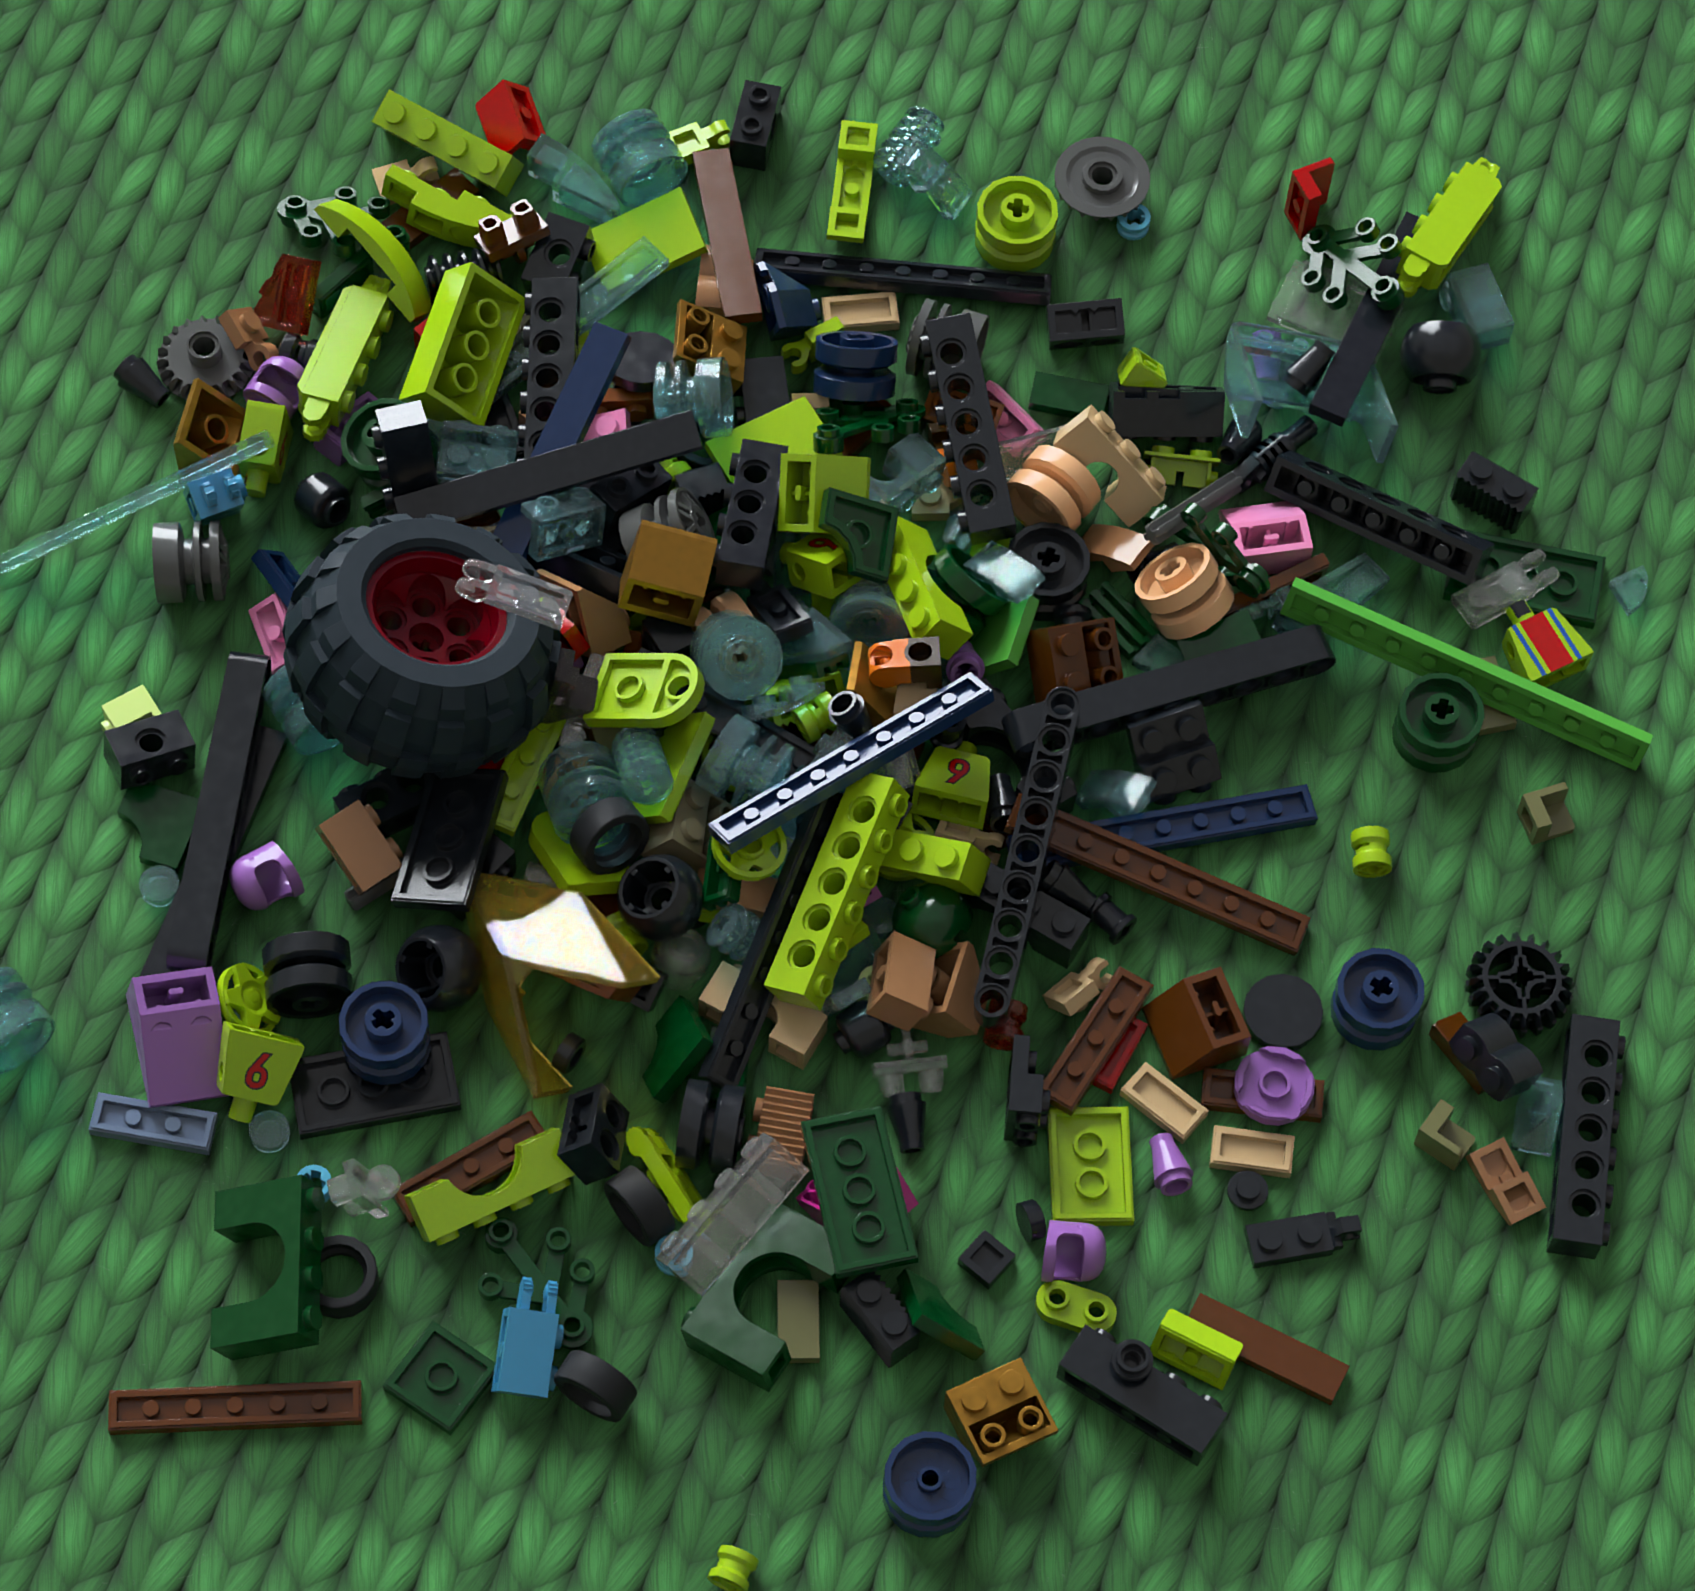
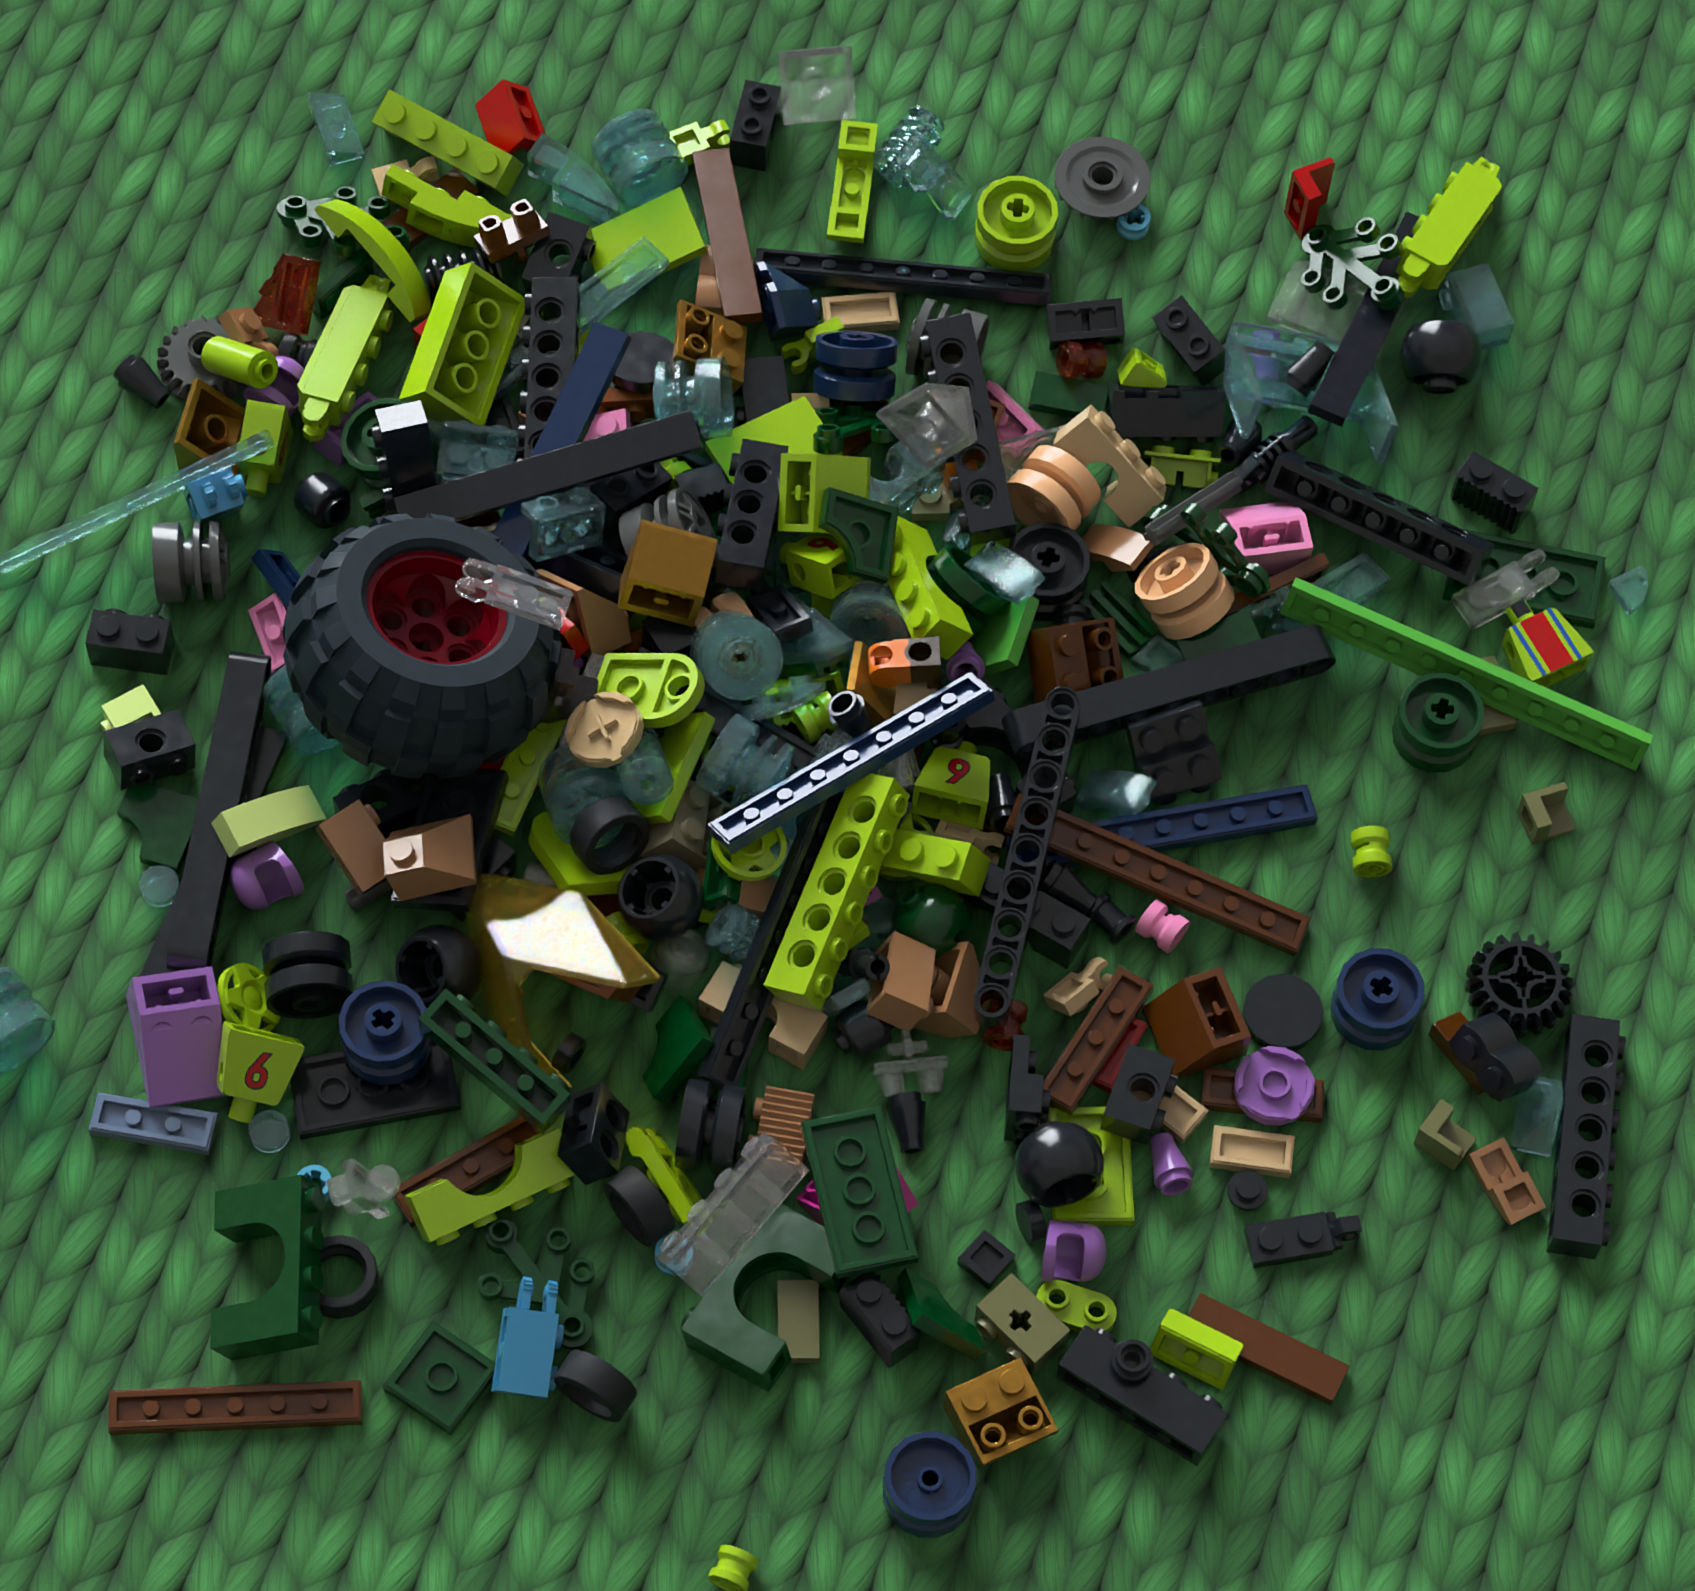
(130, 641): none -> black brick
(239, 362): none -> lime brick
(267, 819): none -> yellowish green slope
(335, 128): none -> clear light blue slope
(431, 858): none -> medium nougat slope
(494, 1060): none -> dark green brick
(604, 730): none -> tan tile
(816, 84): none -> clear slope
(865, 964): none -> black pin
(932, 421): none -> clear slope
(1016, 1304): none -> olive brick
(1059, 1164): none -> black wheel
(1079, 359): none -> clear red wheel
(1144, 1072): none -> black brick
(1164, 927): none -> bright pink wheel
(1191, 340): none -> black brick

